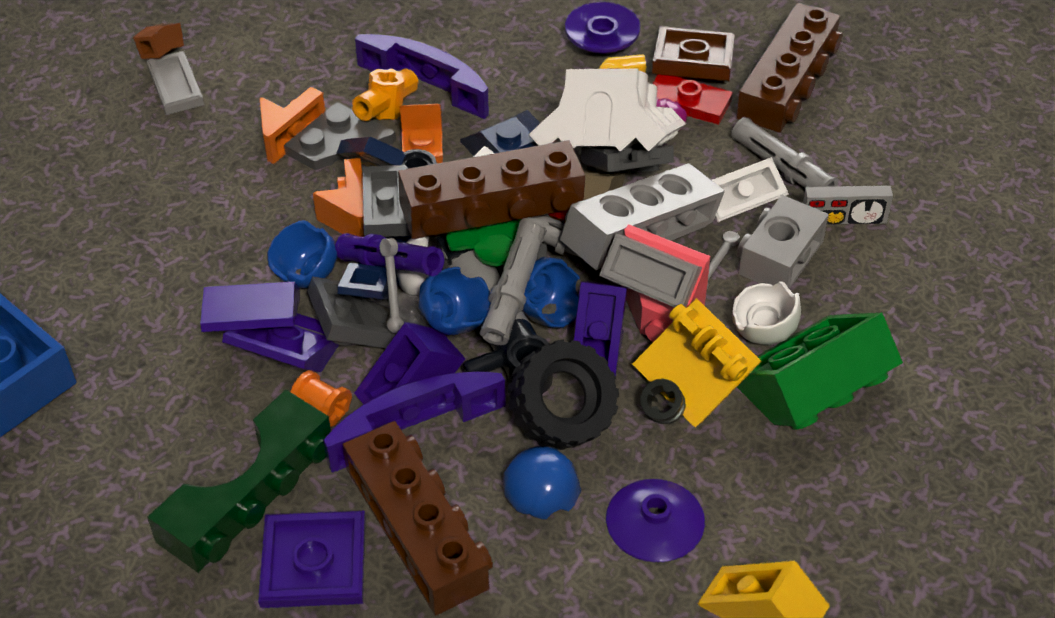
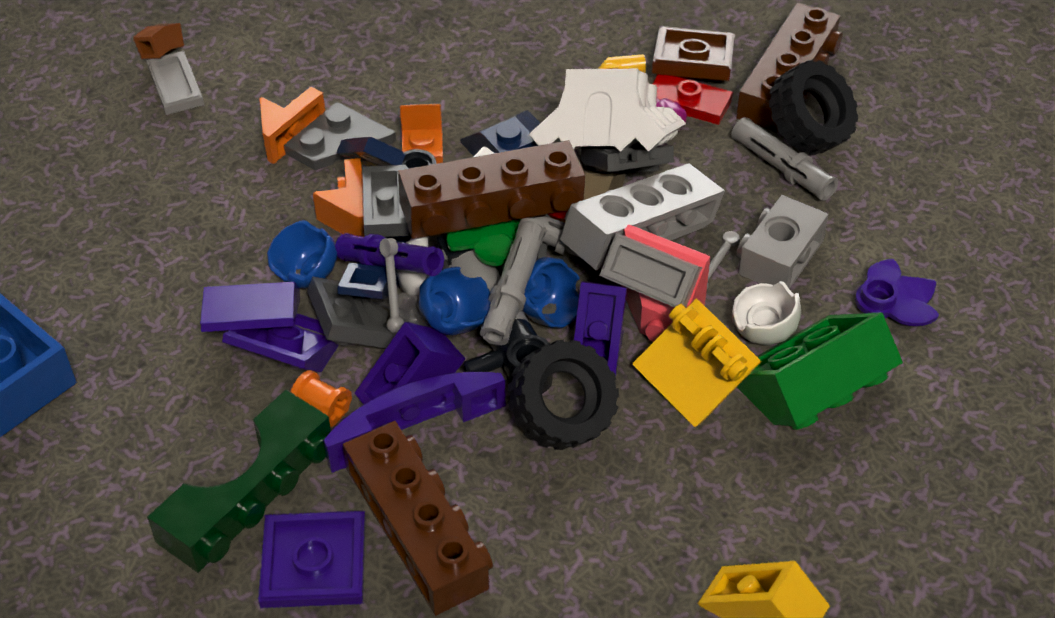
(385, 94): light orange axle -> none
(429, 65): dark purple slope -> none
(541, 482): blue hair -> none
(602, 27): dark purple dish -> none
(652, 535): dark purple dish -> none
(672, 390): pearl dark grey bush -> none
(749, 188): white slope -> none
(793, 116): none -> black tyre
(851, 203): tile -> none
(901, 296): none -> dark purple plate

